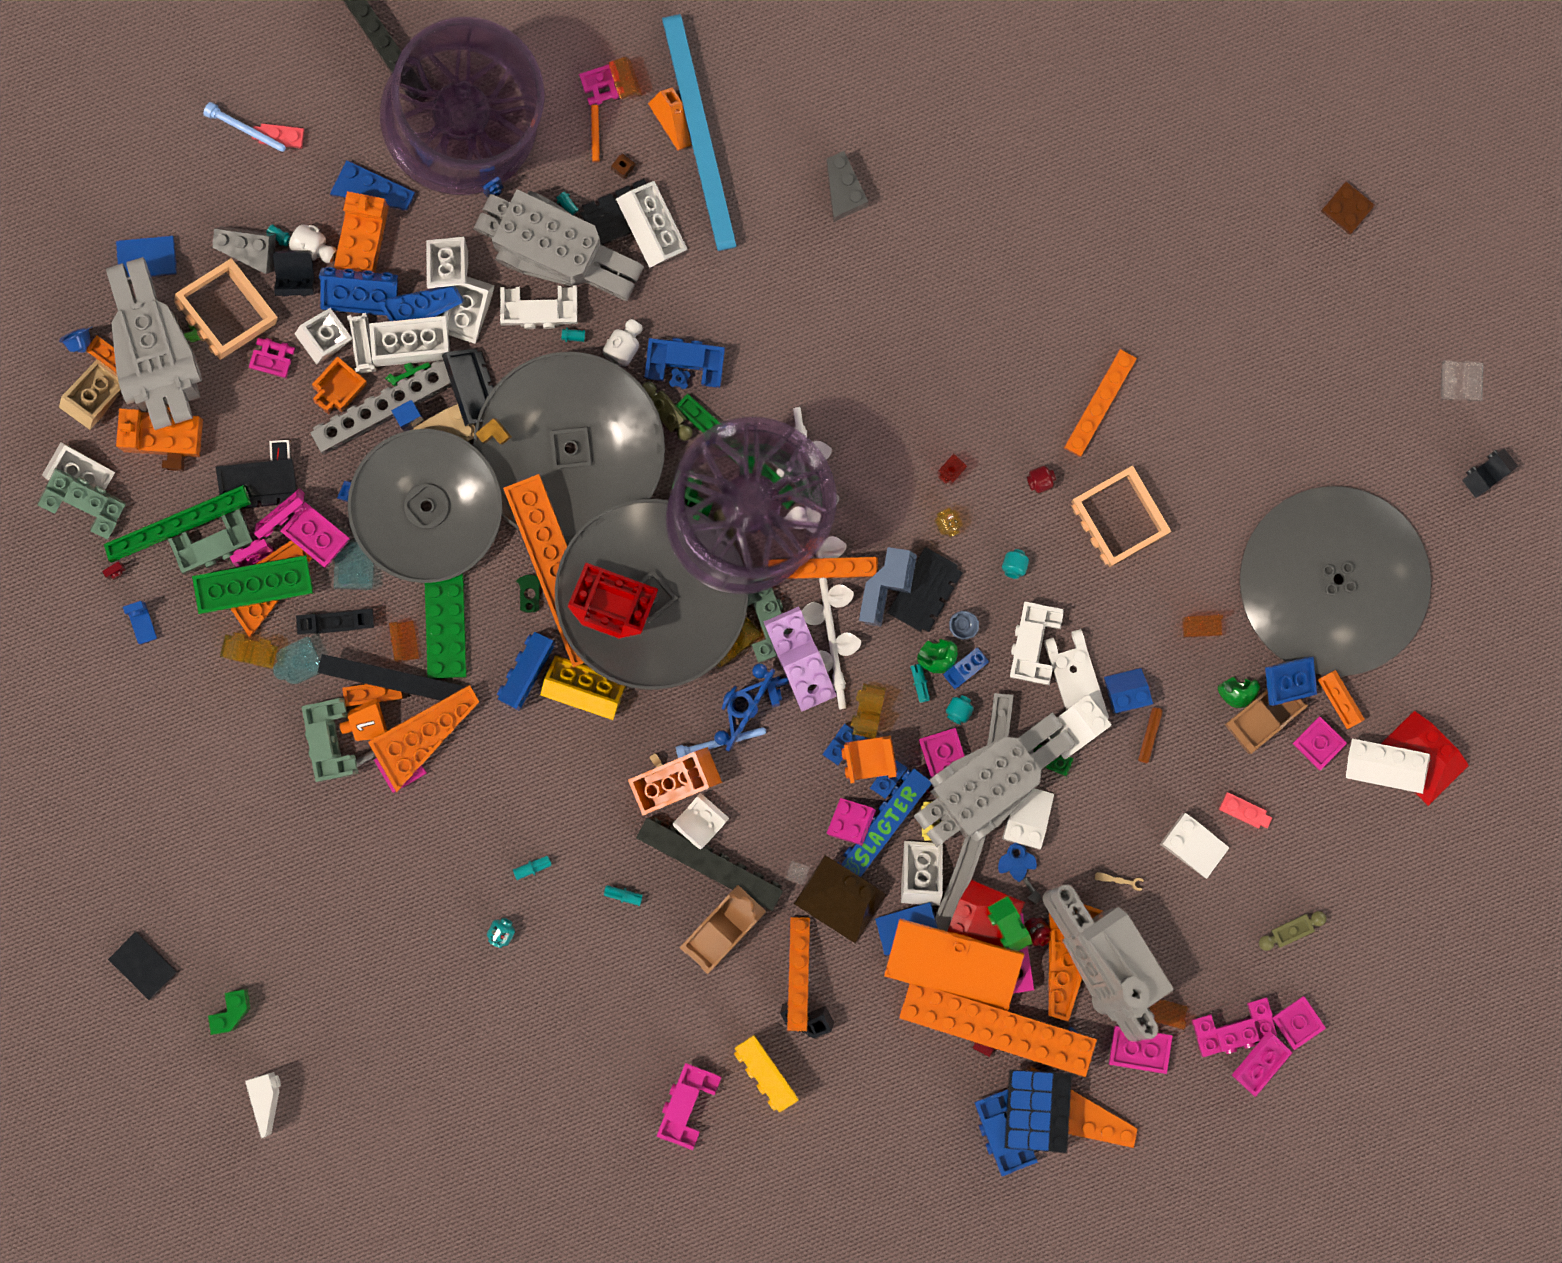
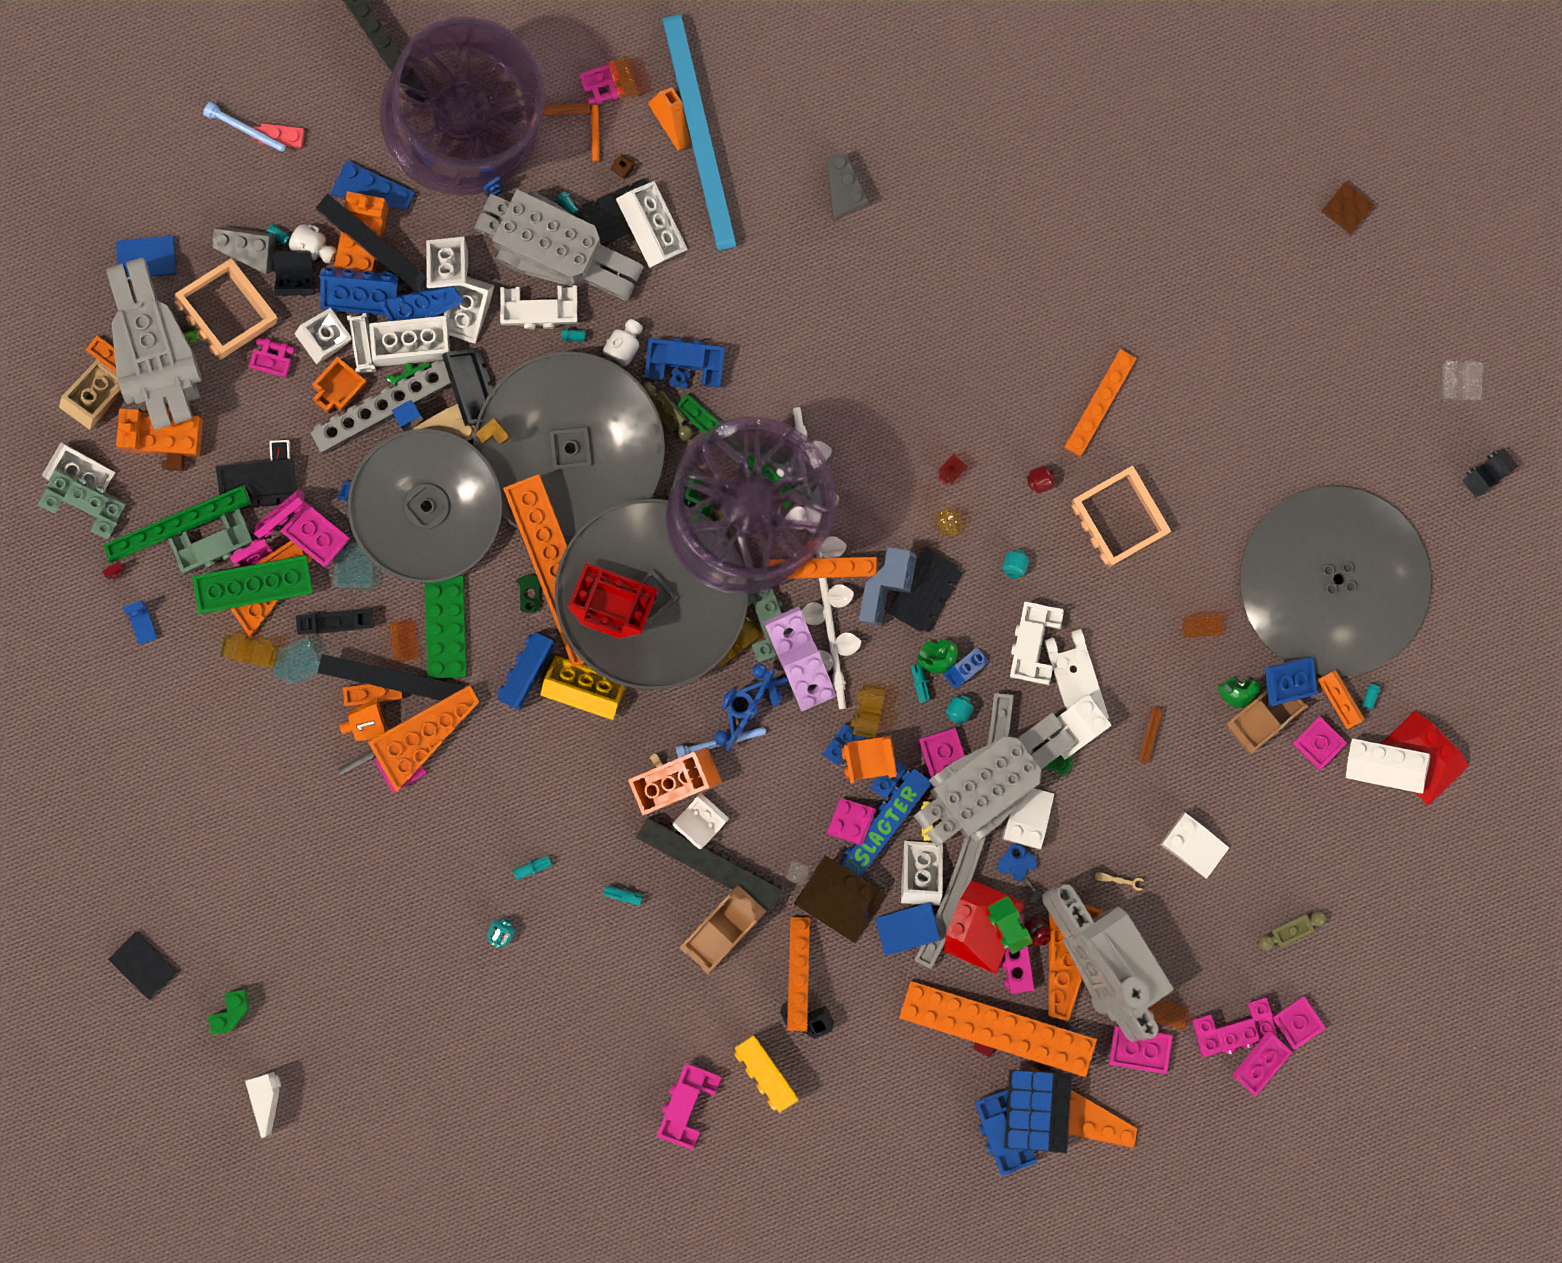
(77, 340): blue piece -> none
(323, 740): sand green bracket -> none
(372, 243): none -> black tile
(566, 109): none -> dark orange axle
(954, 964): orange door -> none
(964, 625): sand blue hair -> none
(1128, 691): blue slope -> none
(1245, 811): coral hinge -> none
(1371, 696): none -> teal pin

